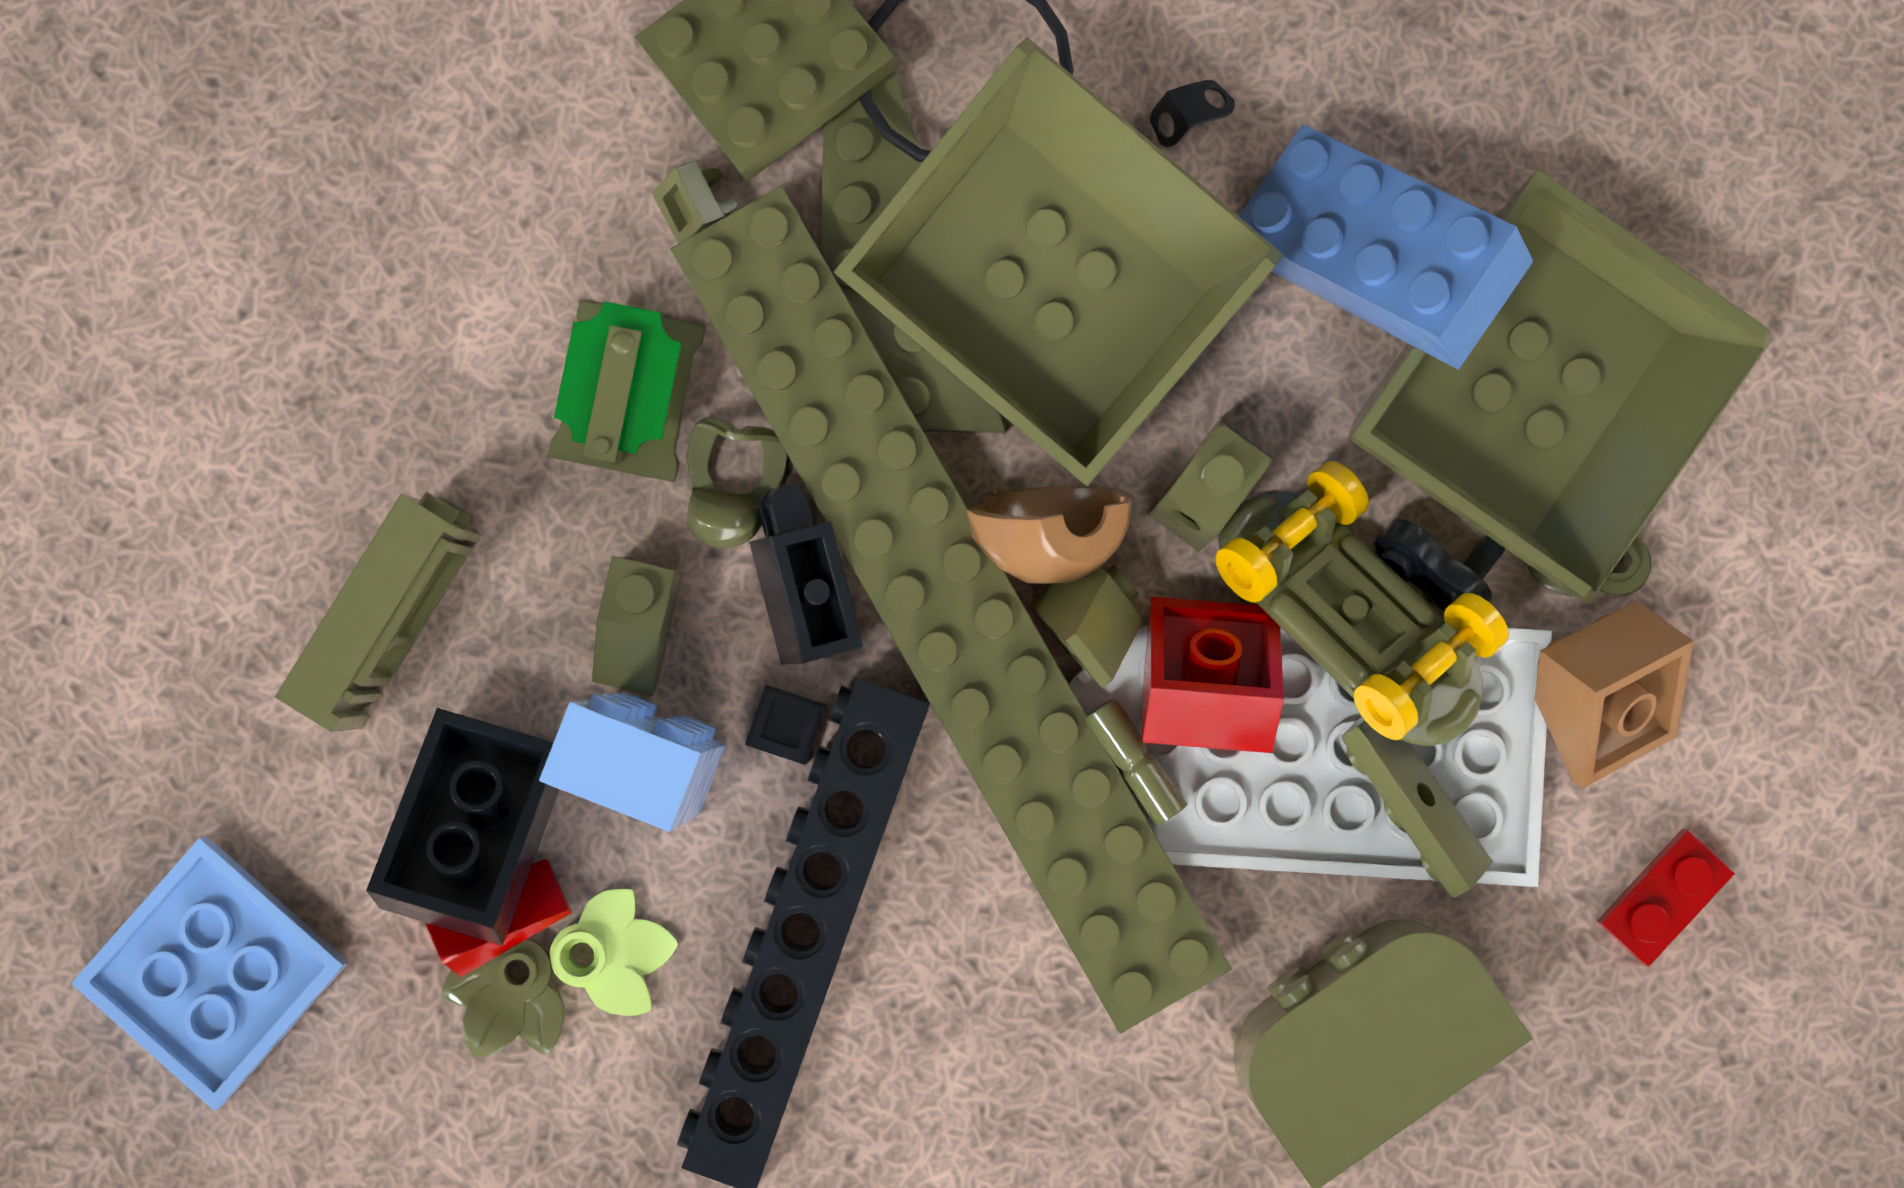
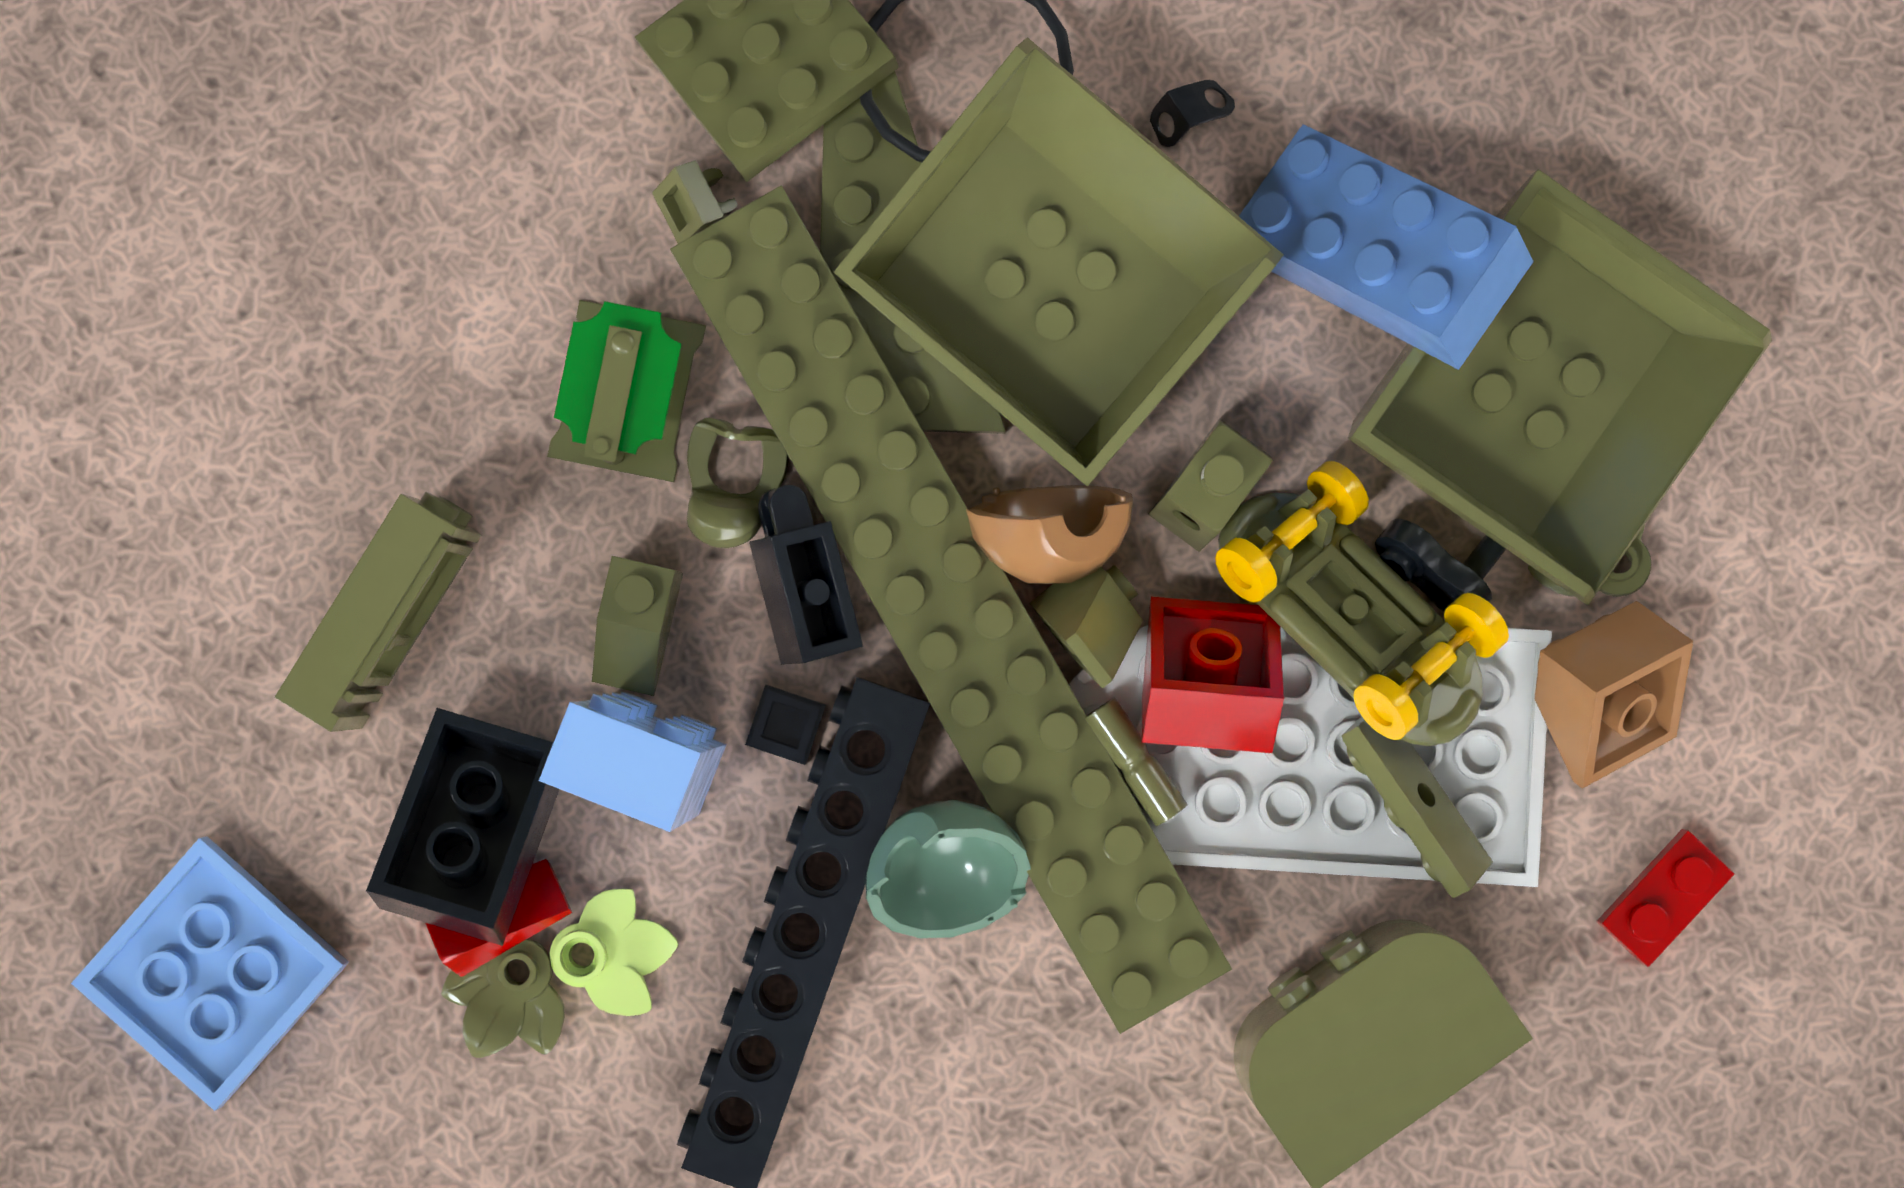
(946, 871): none -> sand green cylinder

